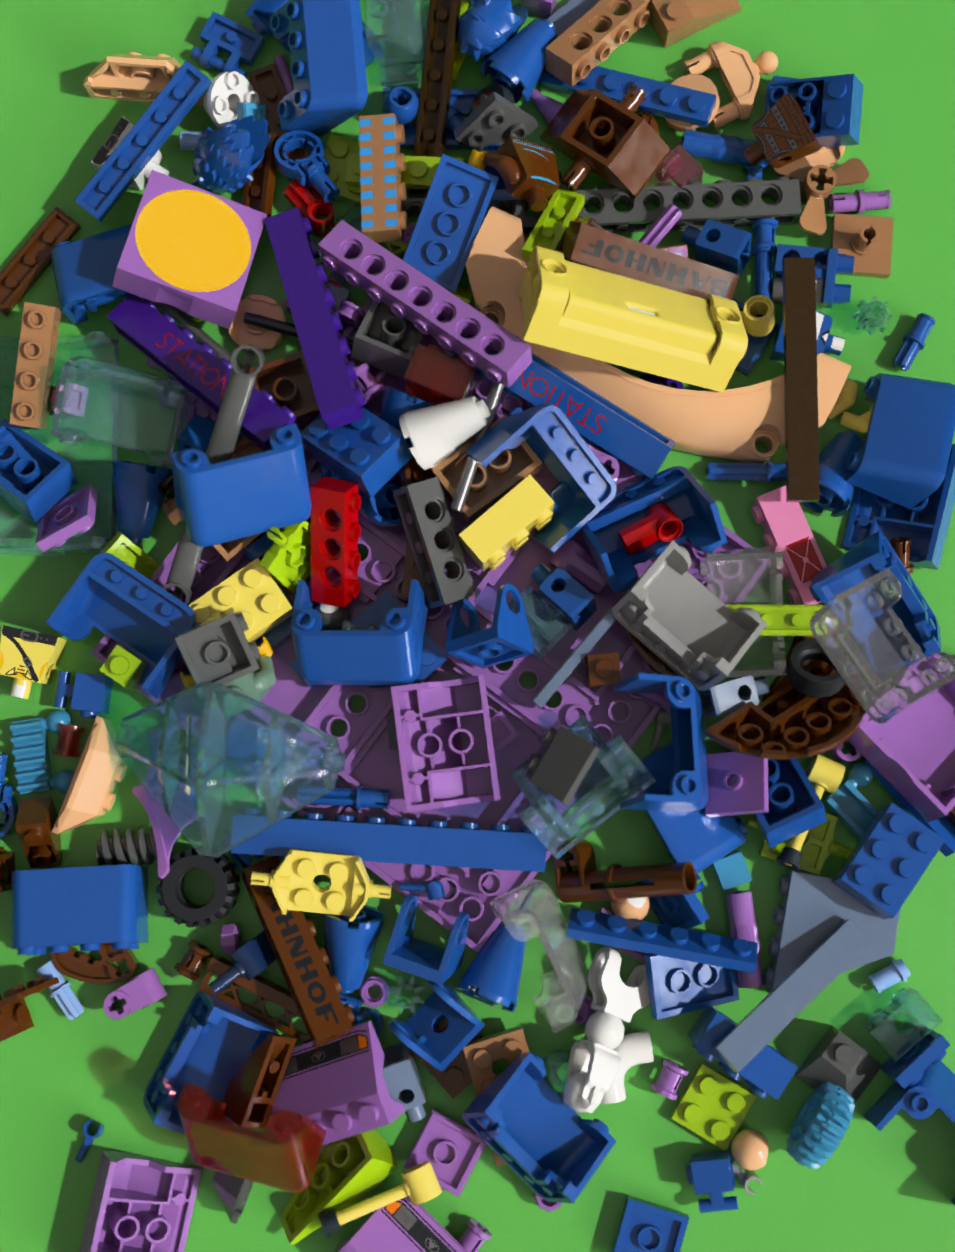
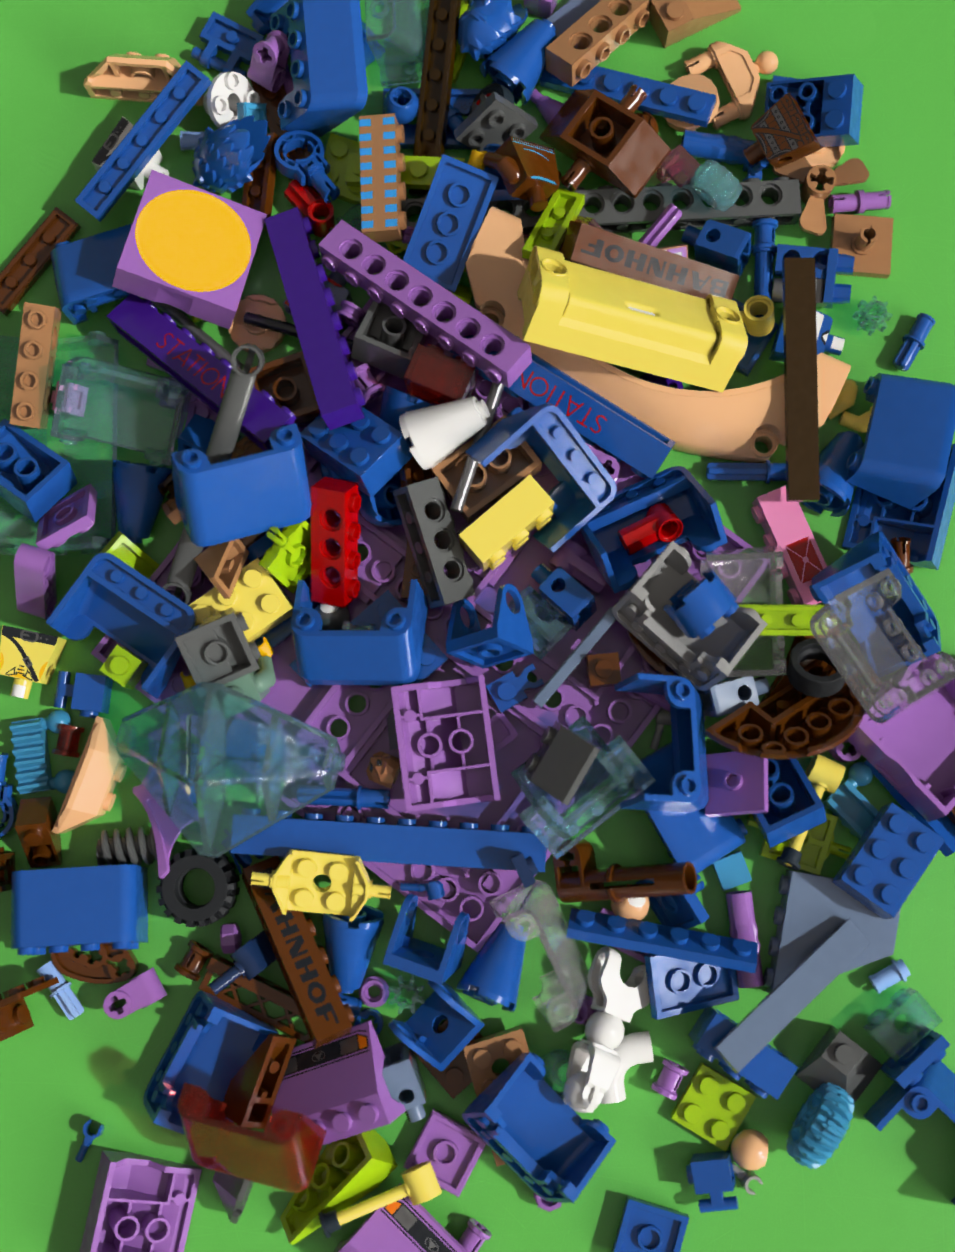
(35, 581): none -> medium lavender beam
(223, 564): none -> medium nougat slope
(270, 61): none -> medium lavender piece
(383, 769): none -> nougat rock
(510, 690): none -> blue plate
(525, 868): none -> dark blue plate
(700, 605): none -> blue brick
(716, 185): none -> clear light blue gear

